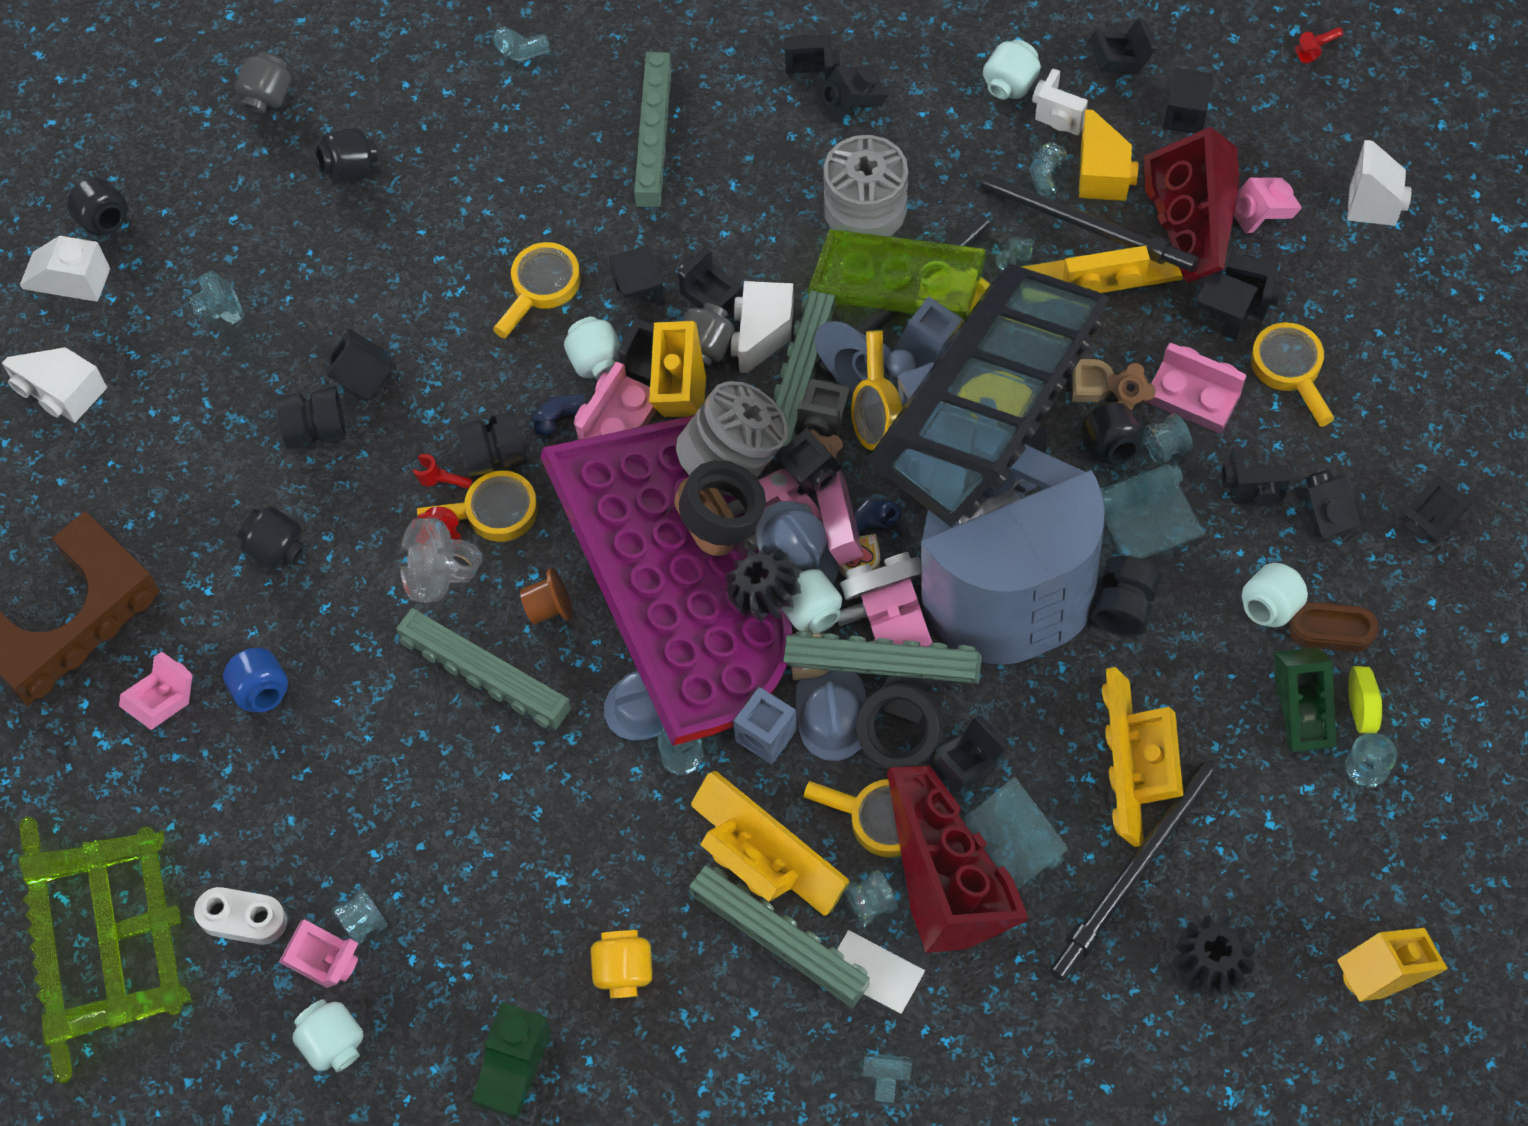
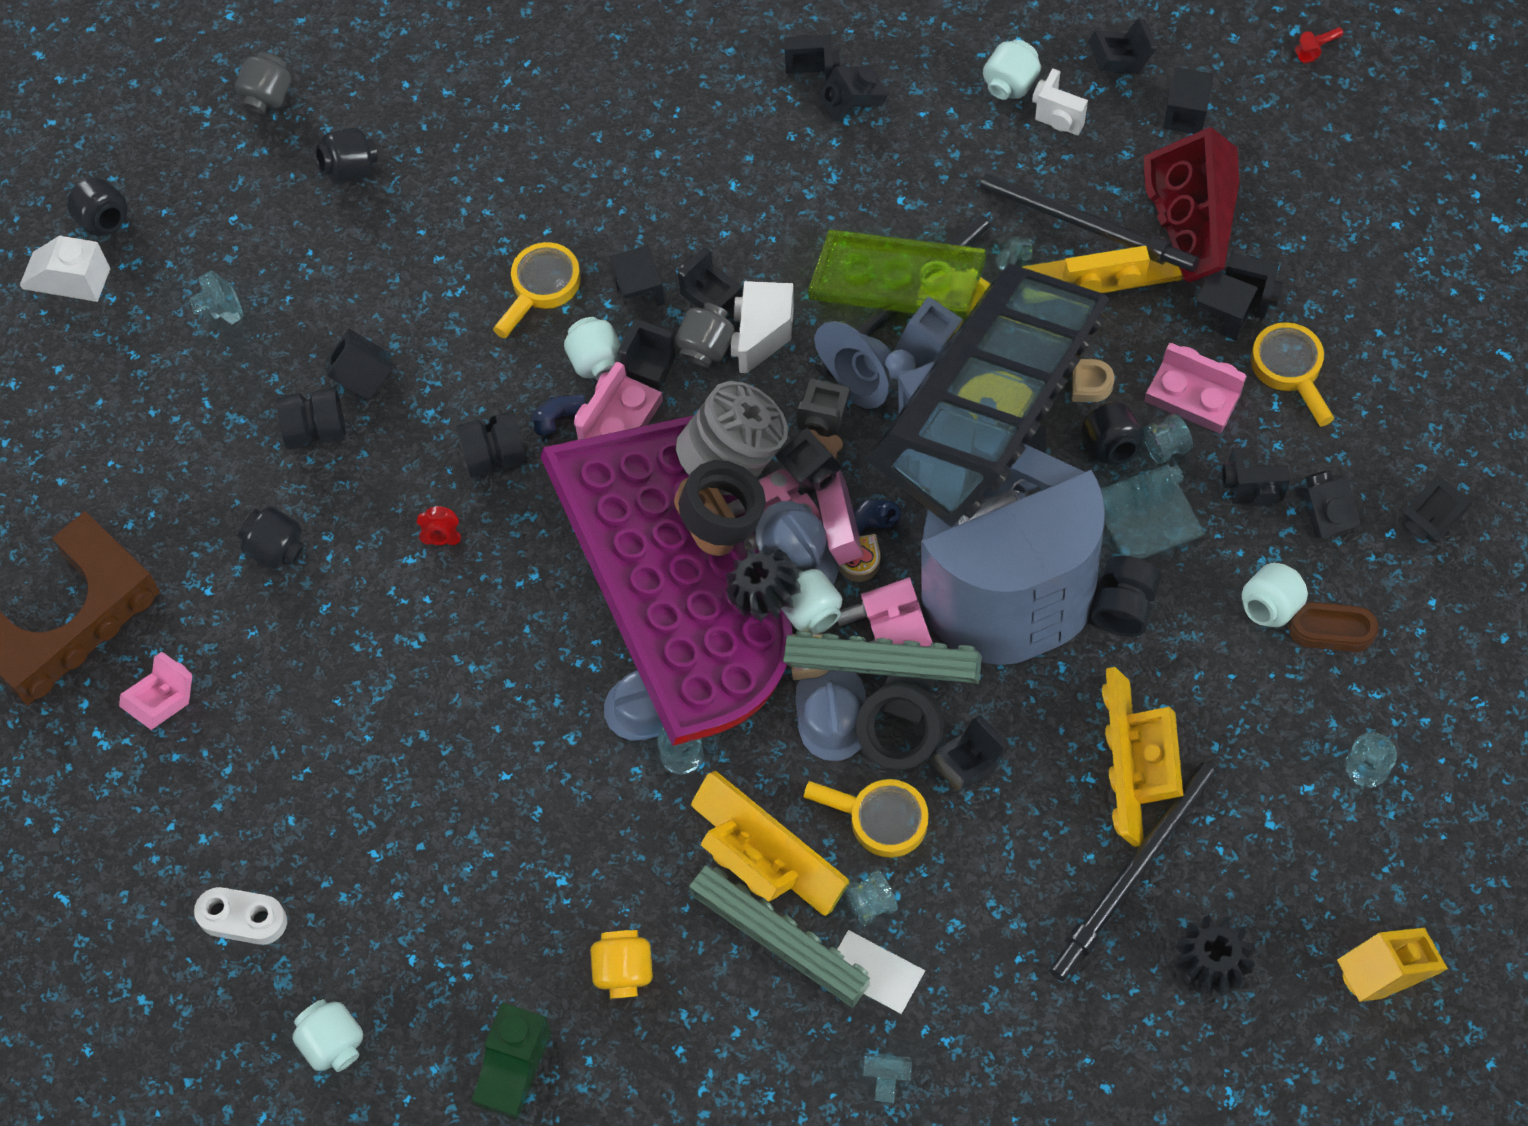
(58, 379): white slope -> none
(118, 1008): clear neon green piece -> none
(255, 680): blue head -> none
(320, 955): bright pink bracket -> none
(359, 916): clear light blue wheel -> none
(432, 561): clear tile -> none
(435, 474): red hand -> none
(483, 669): sand green piece -> none
(497, 506): piece -> none
(519, 47): clear light blue arm -> none
(547, 599): dark orange piece -> none
(653, 129): sand green piece -> none
(677, 369): yellow slope -> none
(765, 725): sand blue brick -> none
(803, 357): sand green piece -> none
(864, 579): white plate -> none
(865, 186): light grey wheel -> none
(875, 399): piece -> none
(950, 878): dark red wedge -> none
(1017, 833): clear light blue hinge -> none
(1046, 159): clear light blue arm -> none
(1105, 161): yellow slope -> none
(1135, 376): medium nougat plate -> none
(1264, 200): bright pink bracket -> none
(1306, 698): dark green arch -> none
(1365, 700): neon yellow tile -> none
(1377, 188): white slope -> none

